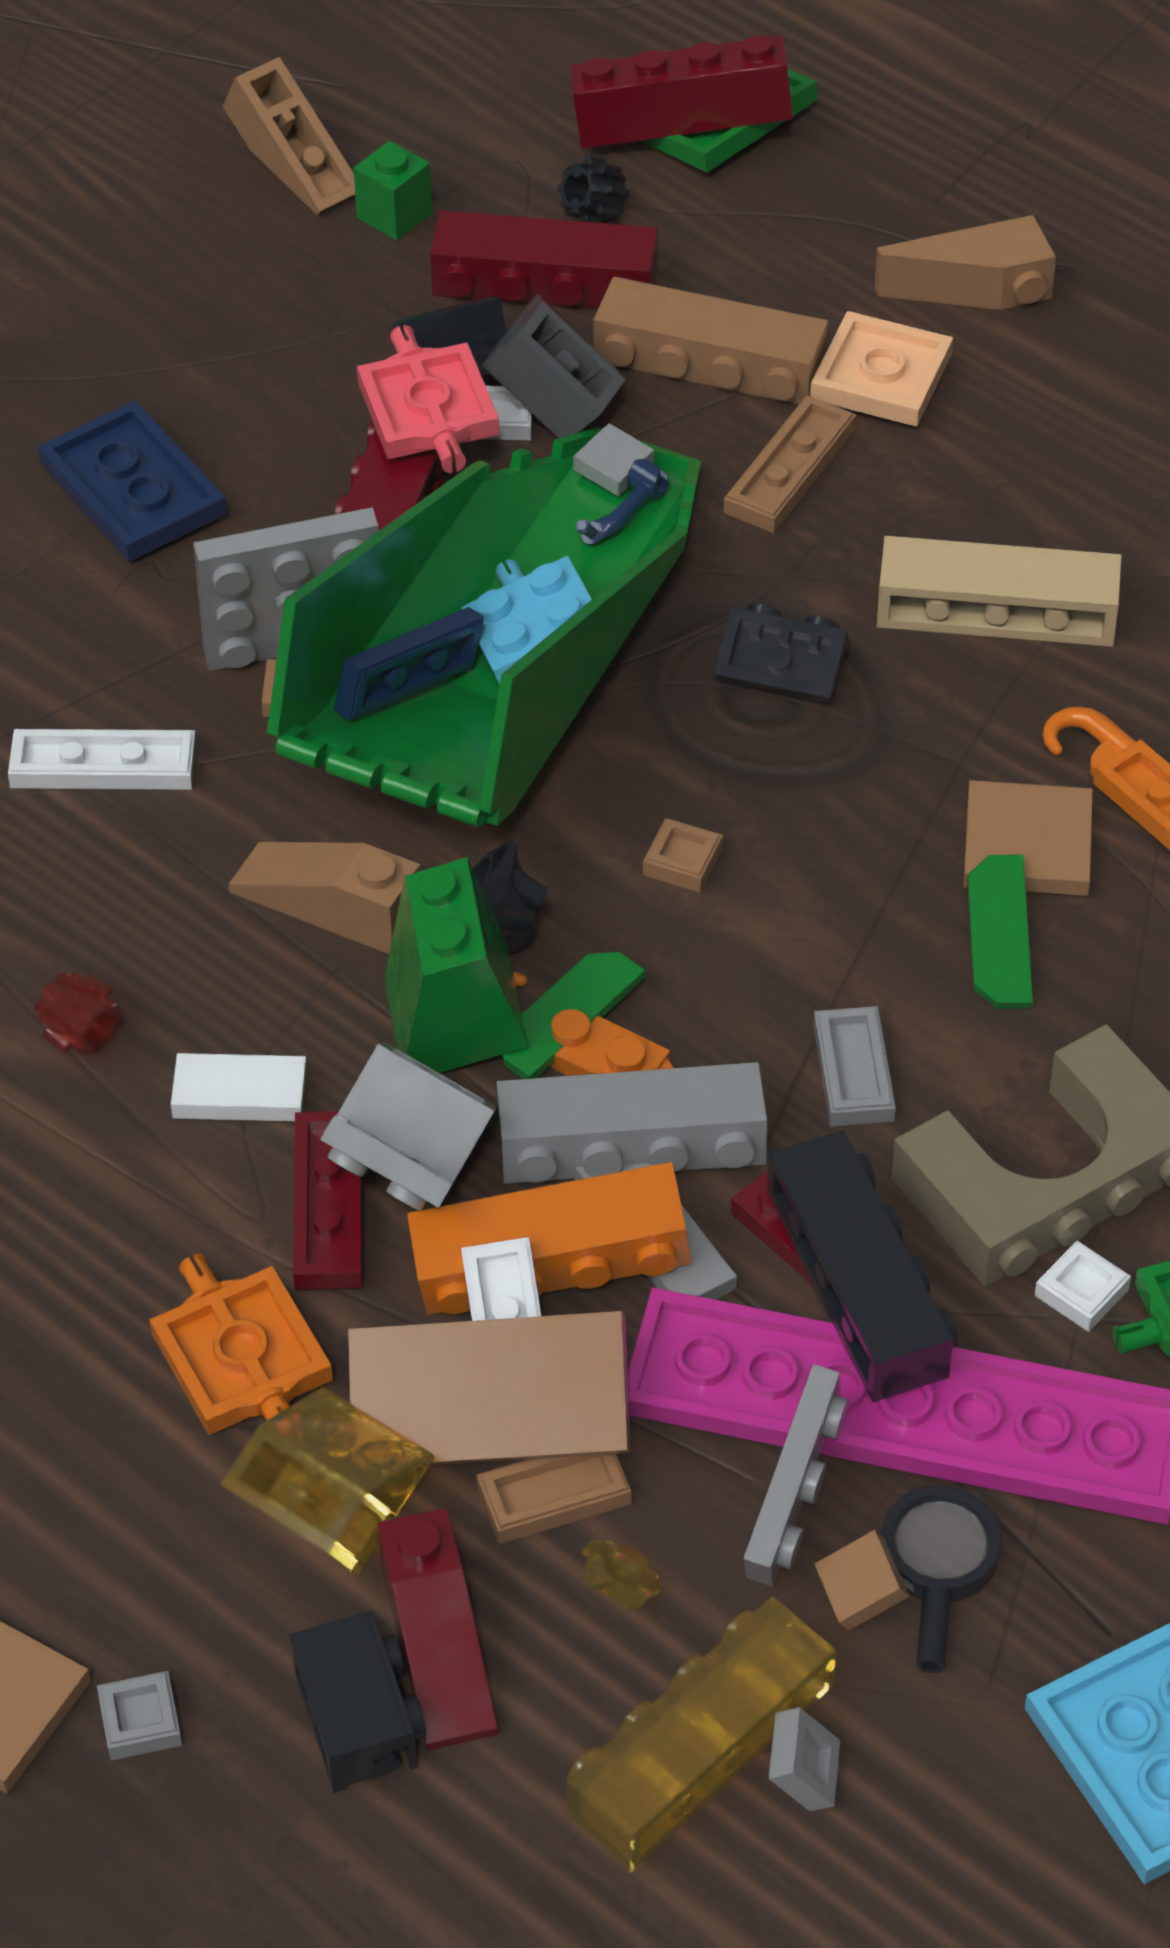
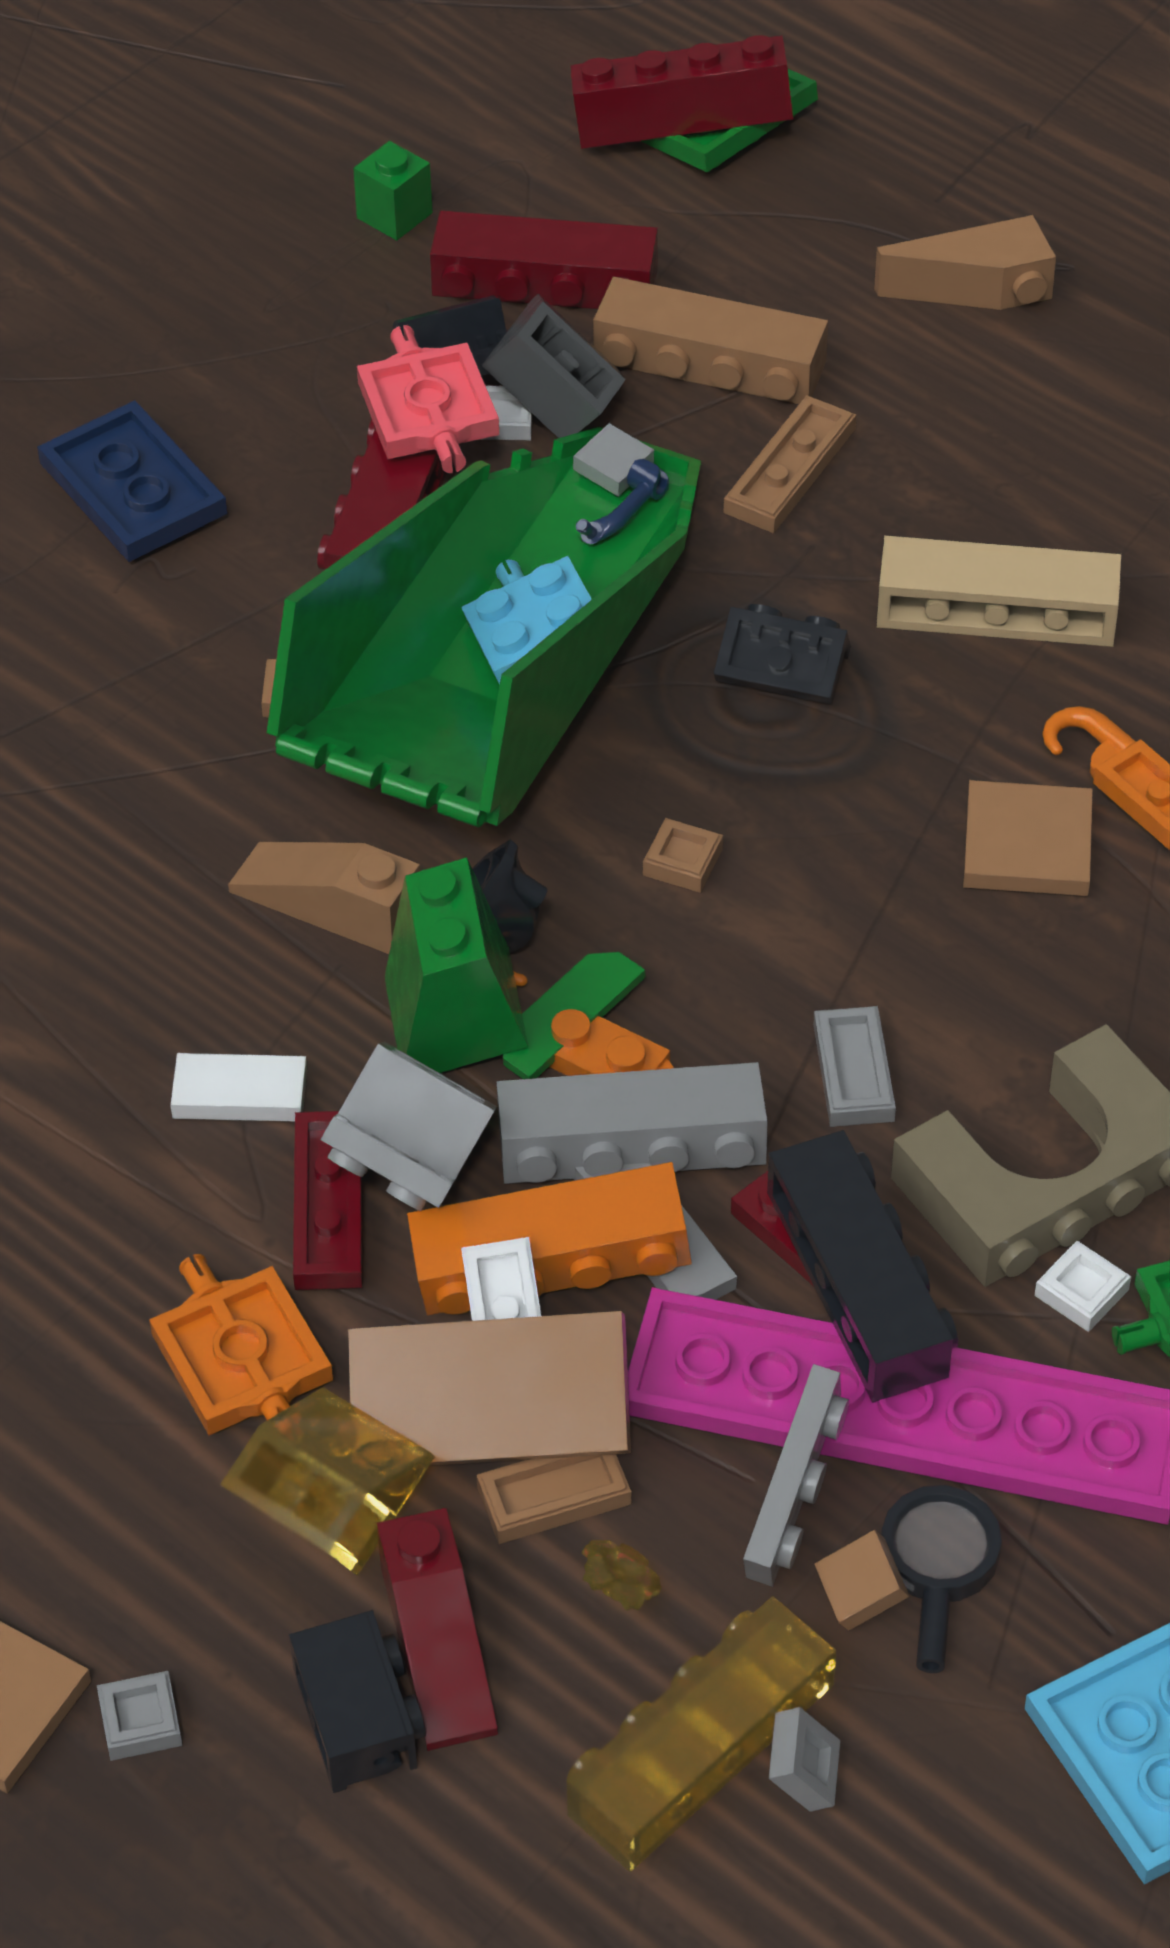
(77, 1012): clear red gear -> none
(102, 759): white tile -> none
(251, 574): light grey plate -> none
(289, 136): medium nougat slope -> none
(408, 663): dark blue tile -> none
(593, 190): black gear -> none
(882, 368): light nougat plate -> none
(1000, 932): green piece -> none

